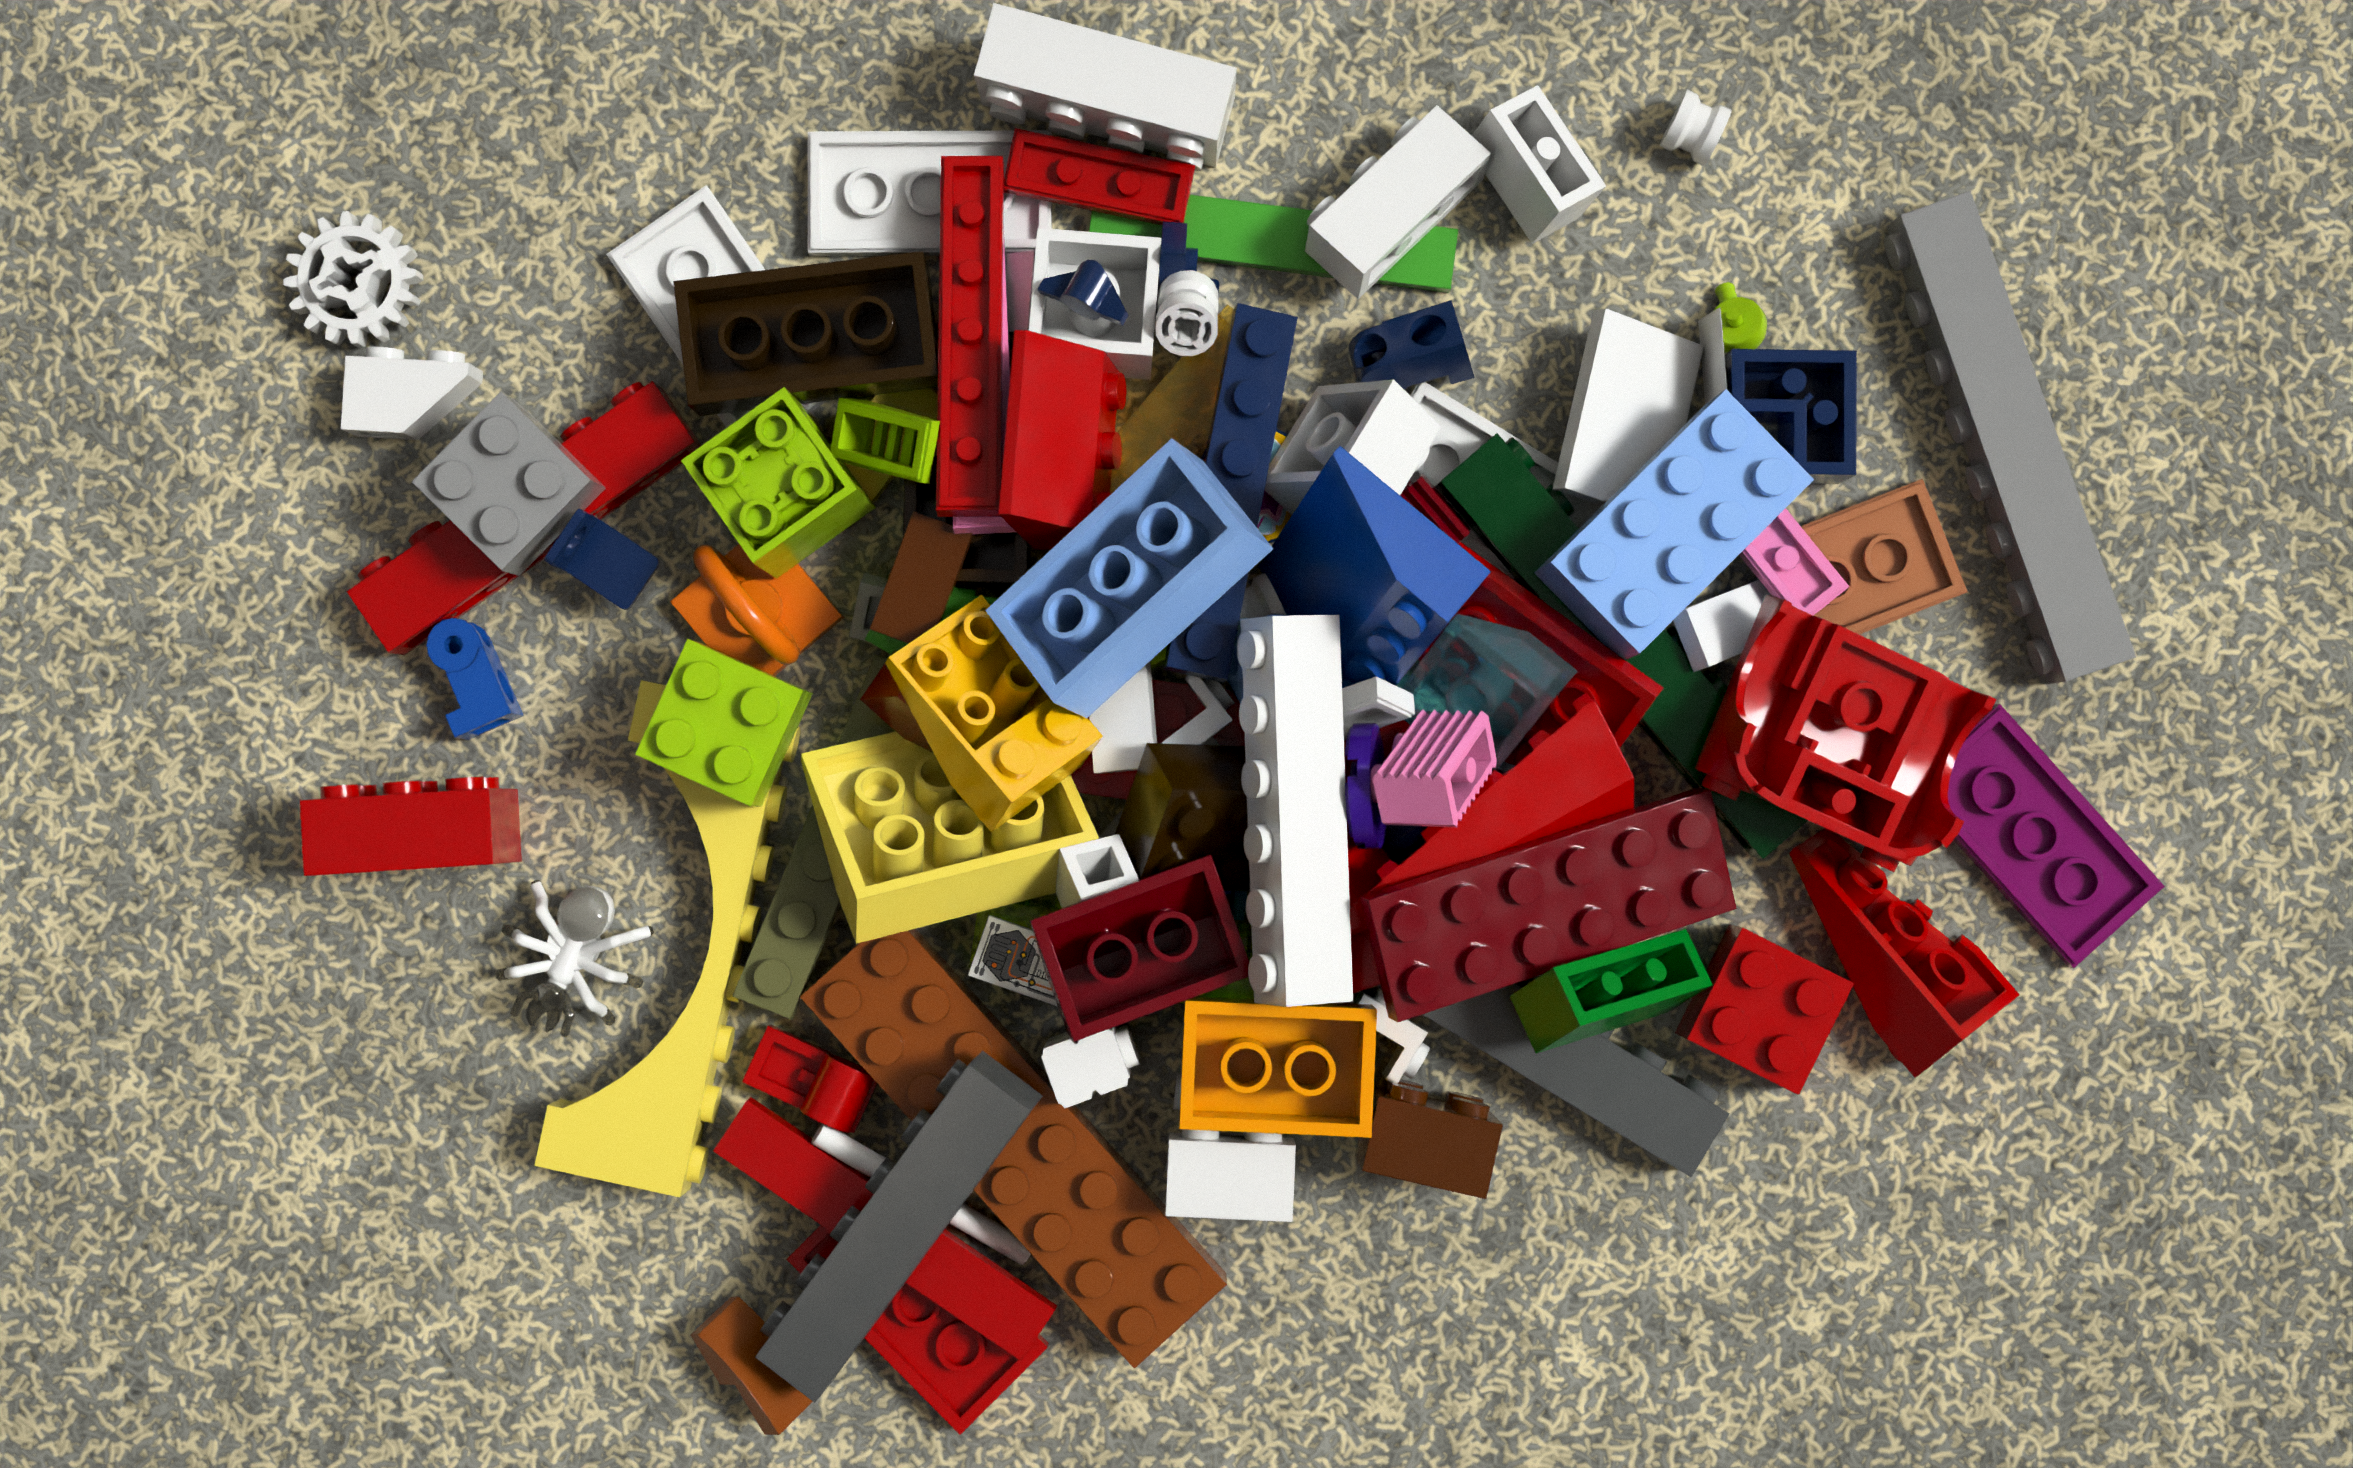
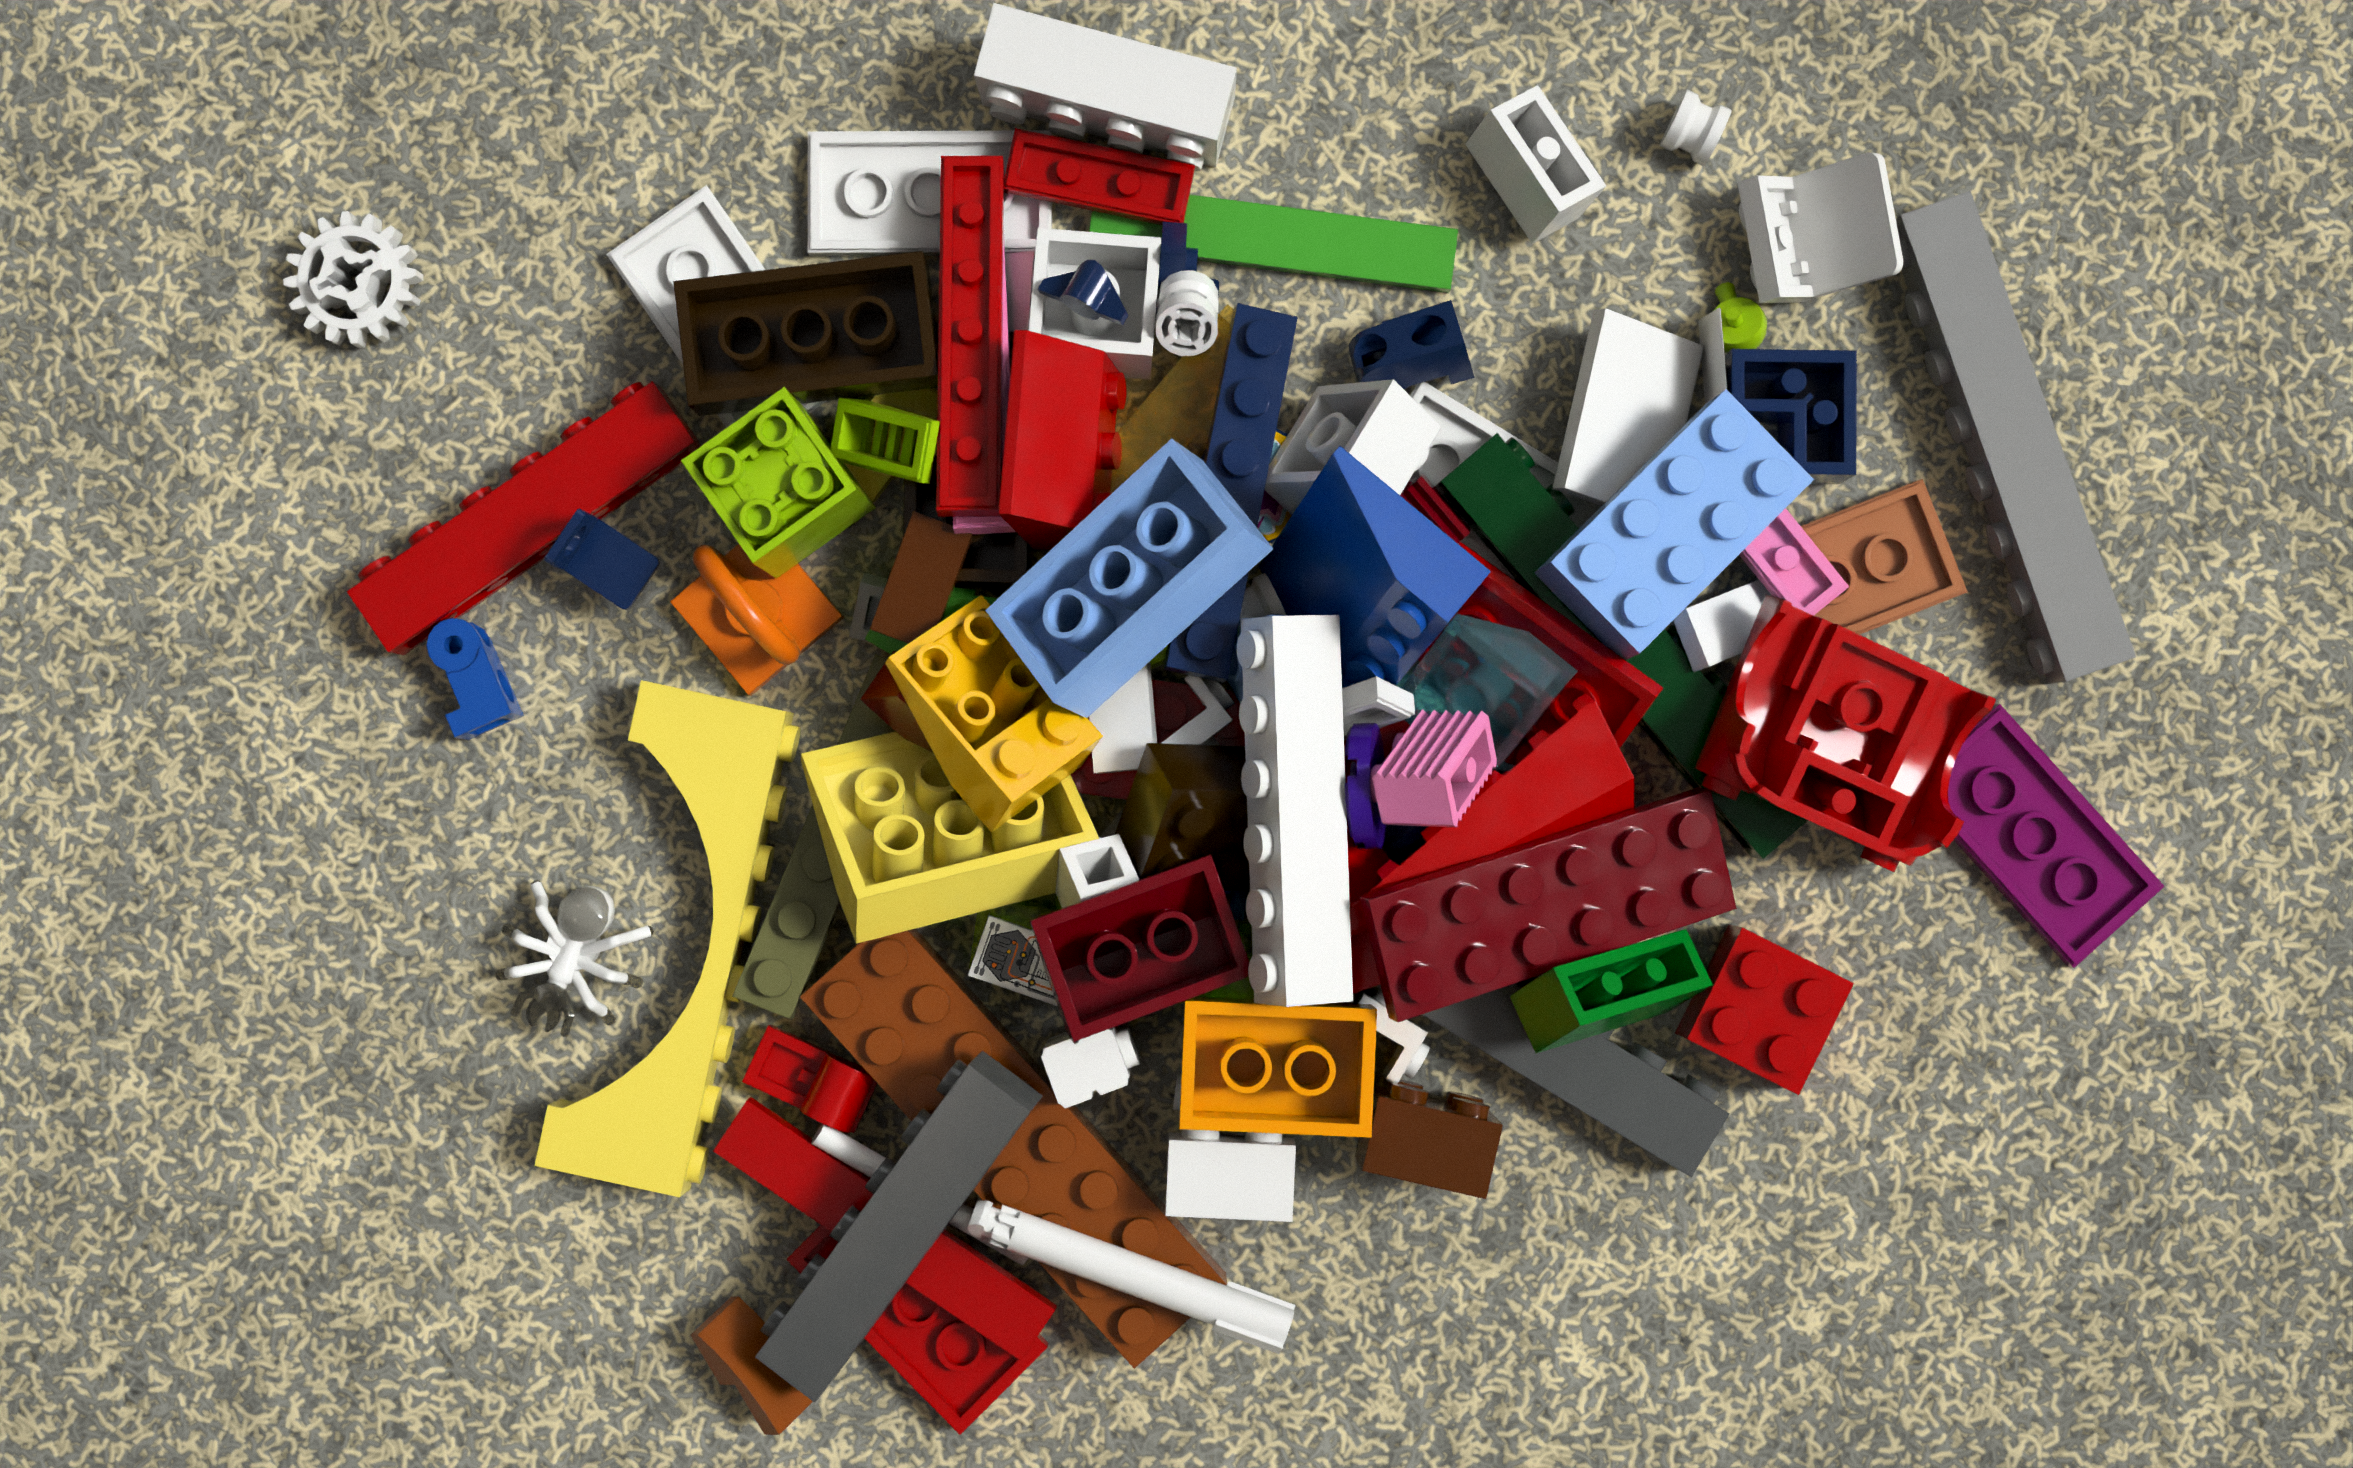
(403, 396): white slope -> none
(410, 826): red brick -> none
(508, 484): light grey brick -> none
(723, 723): lime brick -> none
(1228, 1307): none -> white piece
(1395, 200): white brick -> none
(1820, 229): none -> white bracket
(1907, 974): red wedge -> none

